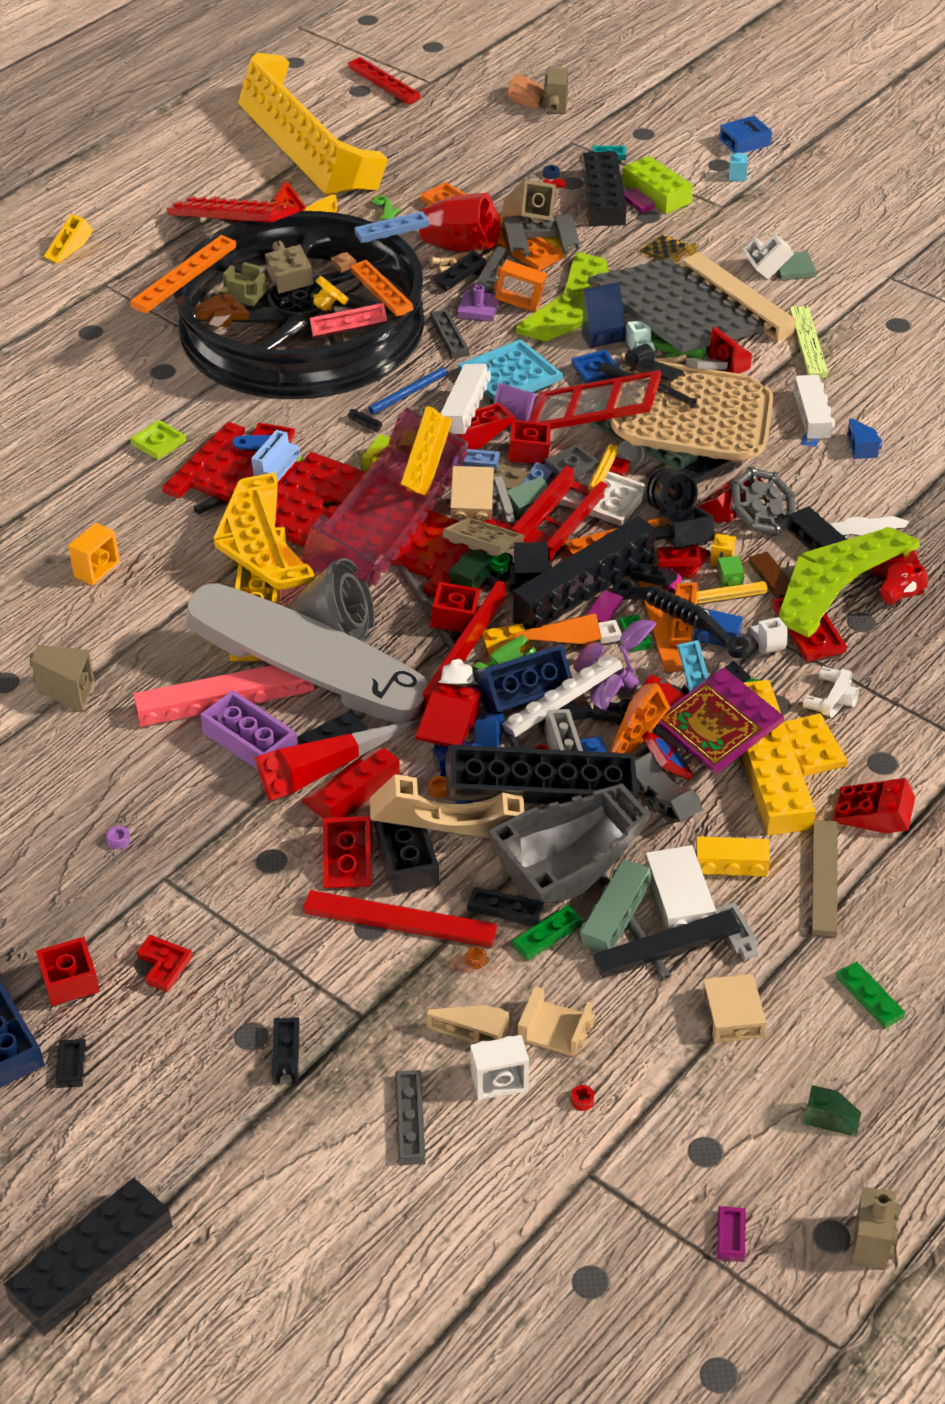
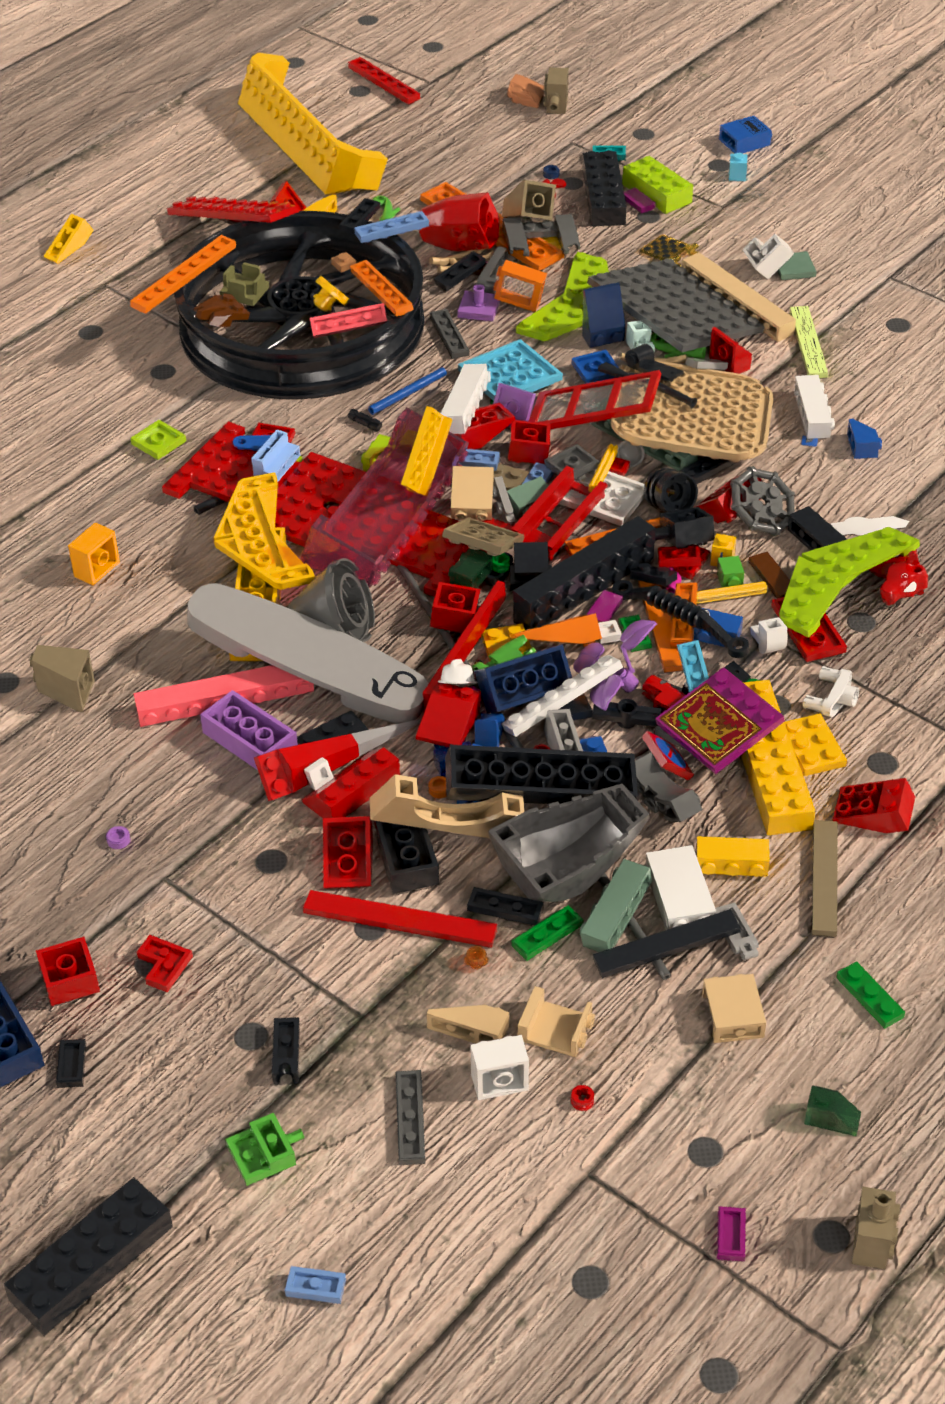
(263, 1149): none -> bright green plate
(288, 267): dark tan brick -> none
(315, 1285): none -> medium blue plate
(318, 773): none -> white plate
(359, 215): none -> black tile
(641, 716): orange wedge -> none

